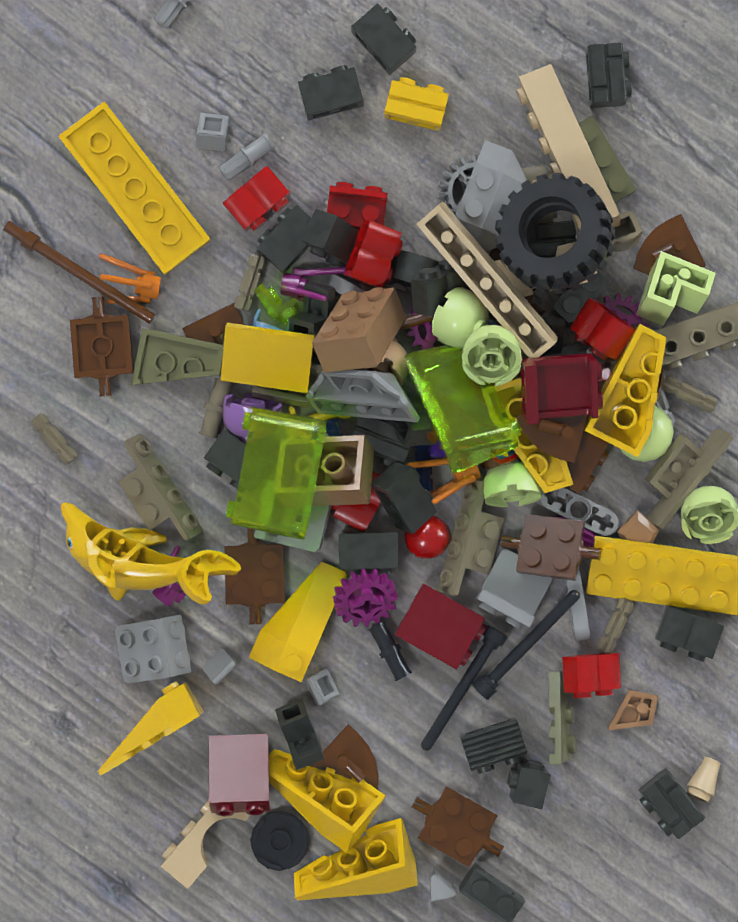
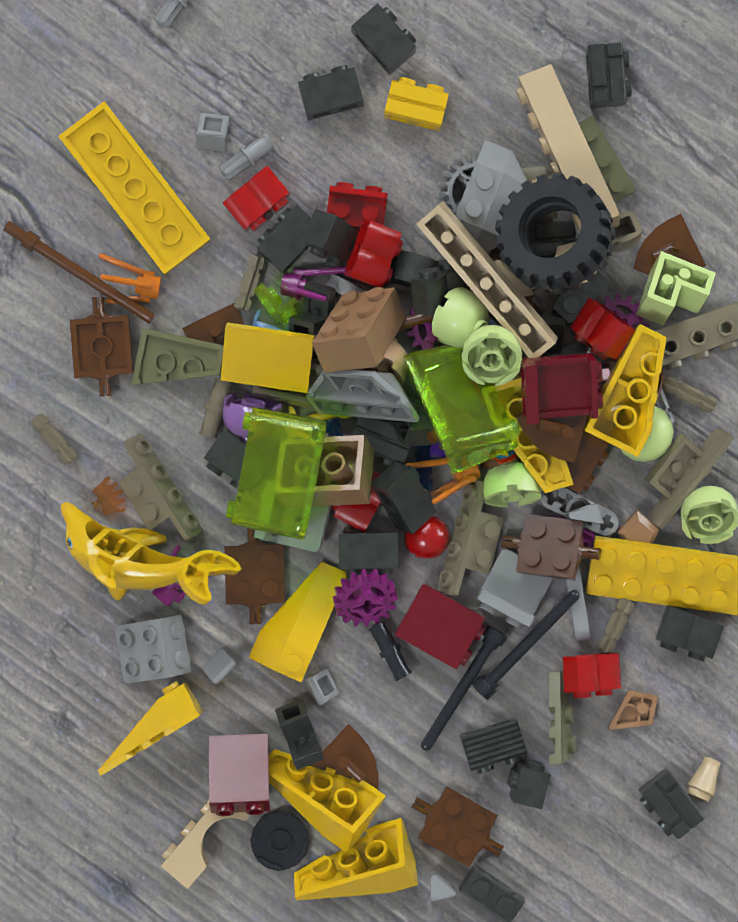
(107, 498): none -> clear orange piece
(587, 513): none -> light grey slope

